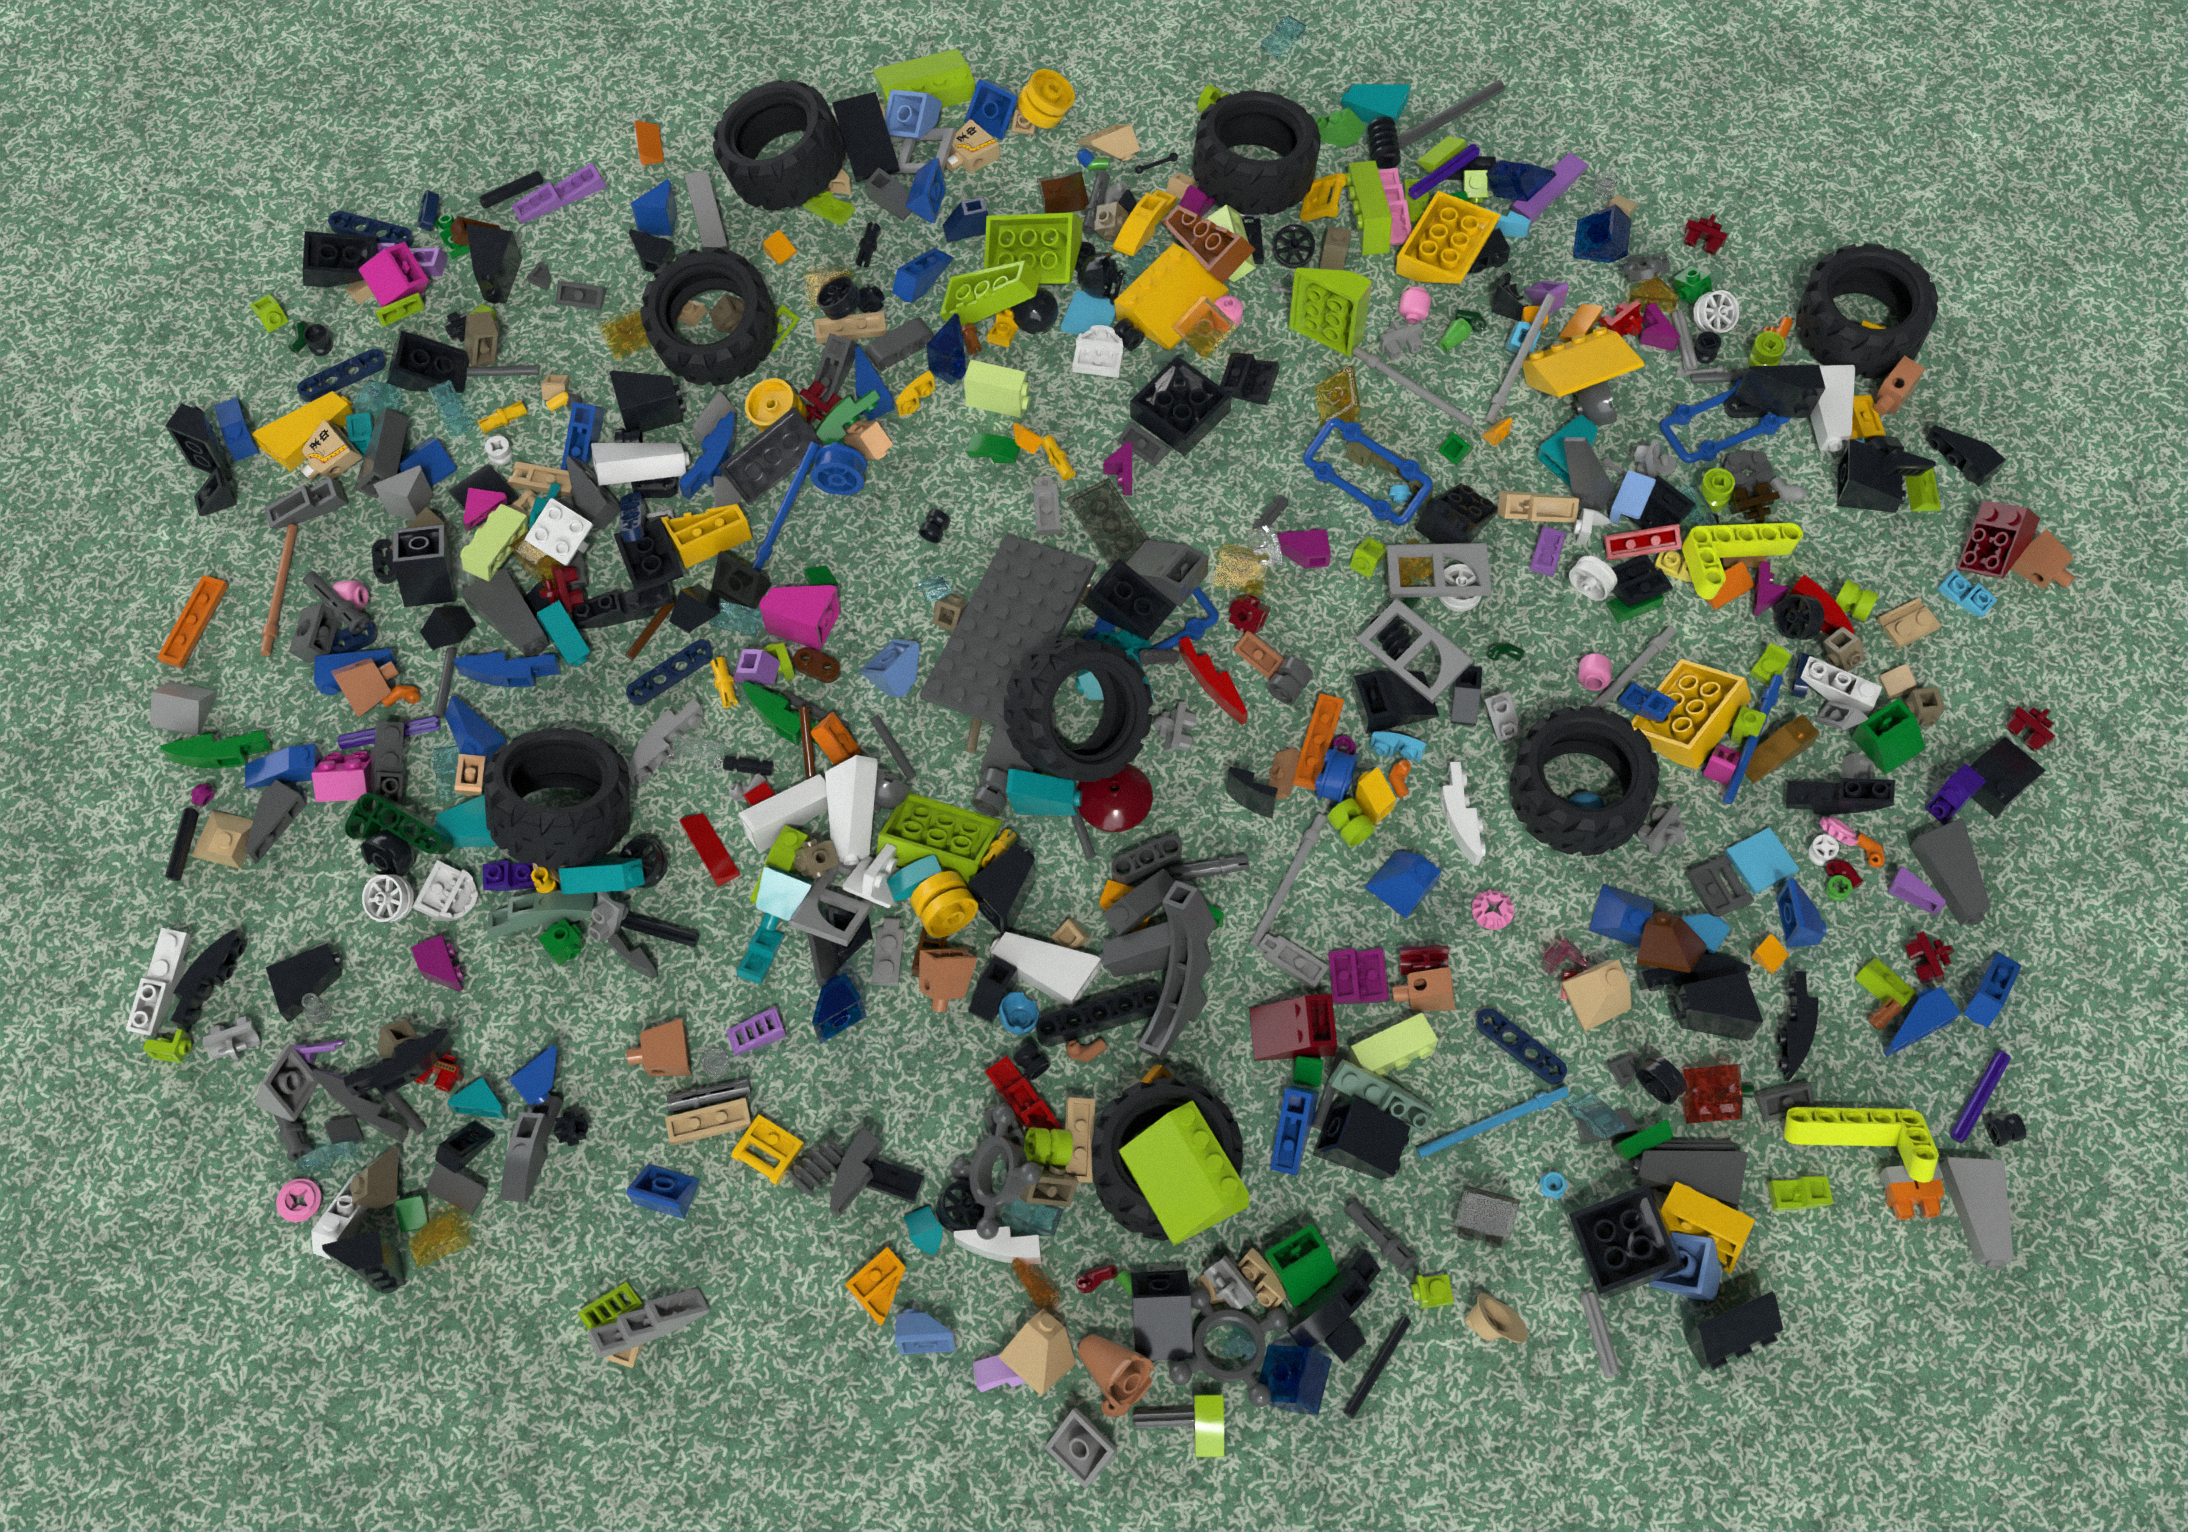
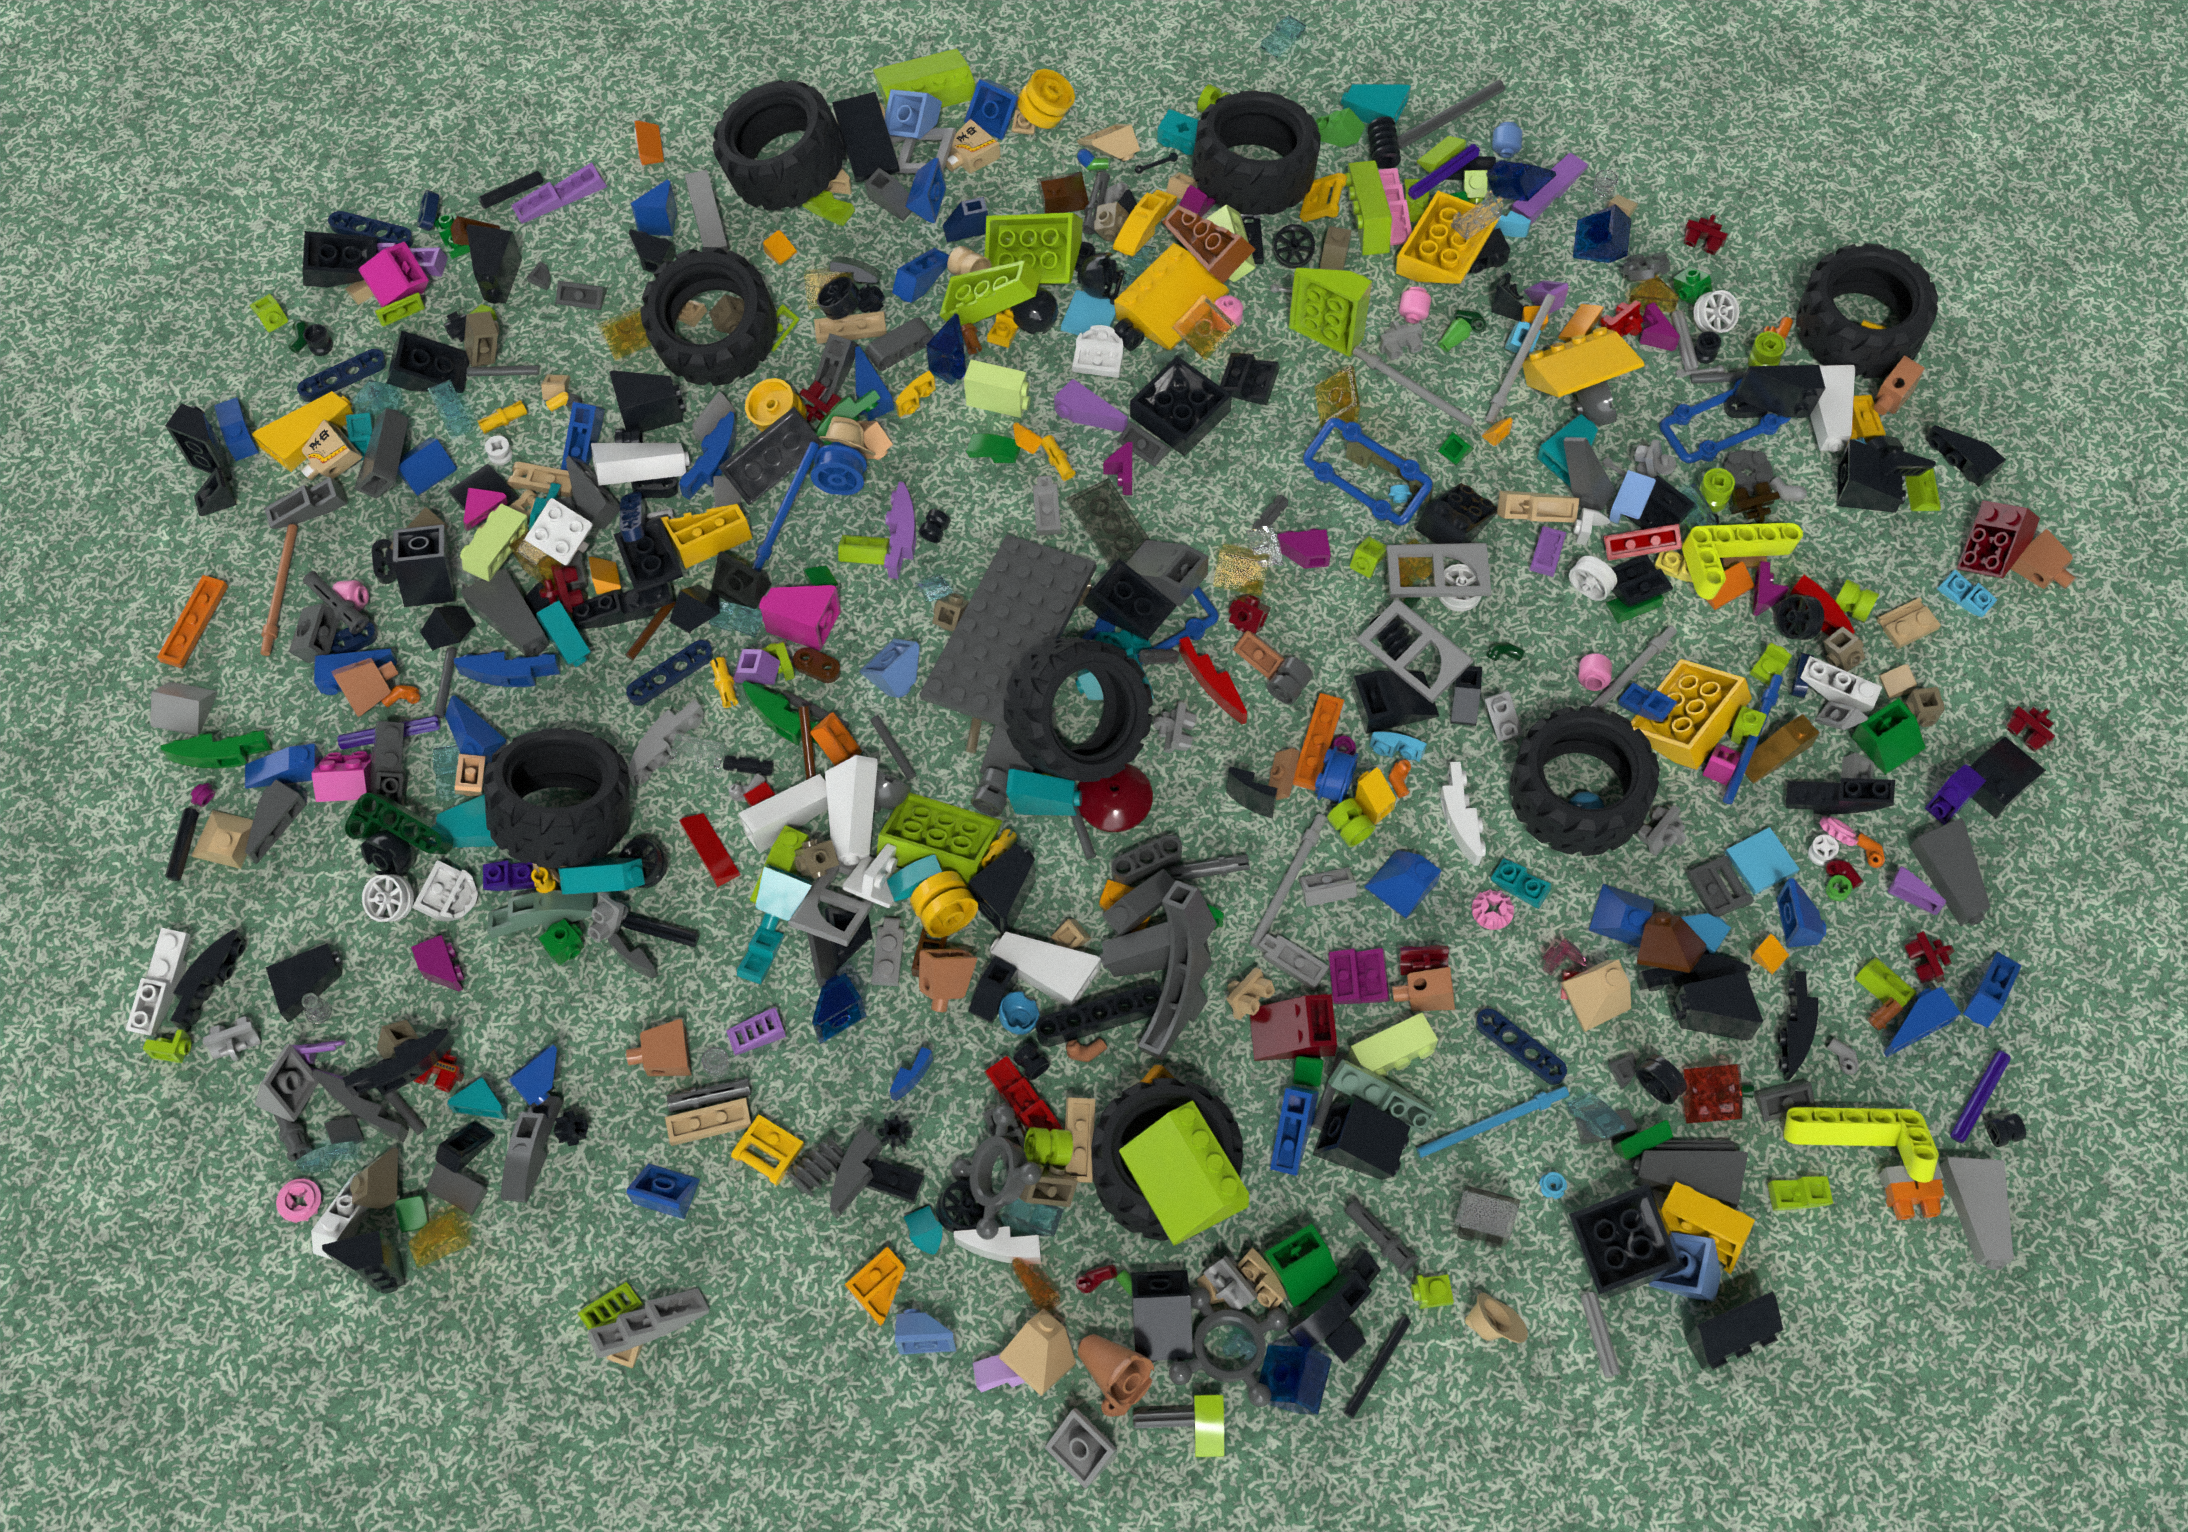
(405, 493): light grey slope -> none
(604, 575): none -> light orange slope
(846, 432): none -> tan piece
(861, 271): none -> black slope
(863, 549): none -> lime slope
(868, 244): black pin -> none
(897, 1126): none -> black gear
(902, 531): none -> medium lavender slope
(907, 1079): none -> blue slope
(964, 260): none -> tan wheel
(1087, 408): none -> medium lavender slope
(1178, 132): none -> teal brick
(1245, 994): none -> tan hips
(1328, 887): none -> light grey slope
(1478, 217): none -> clear hinge
(1507, 139): none -> medium blue head
(1519, 883): none -> teal slope
(1847, 1056): none -> light grey arm

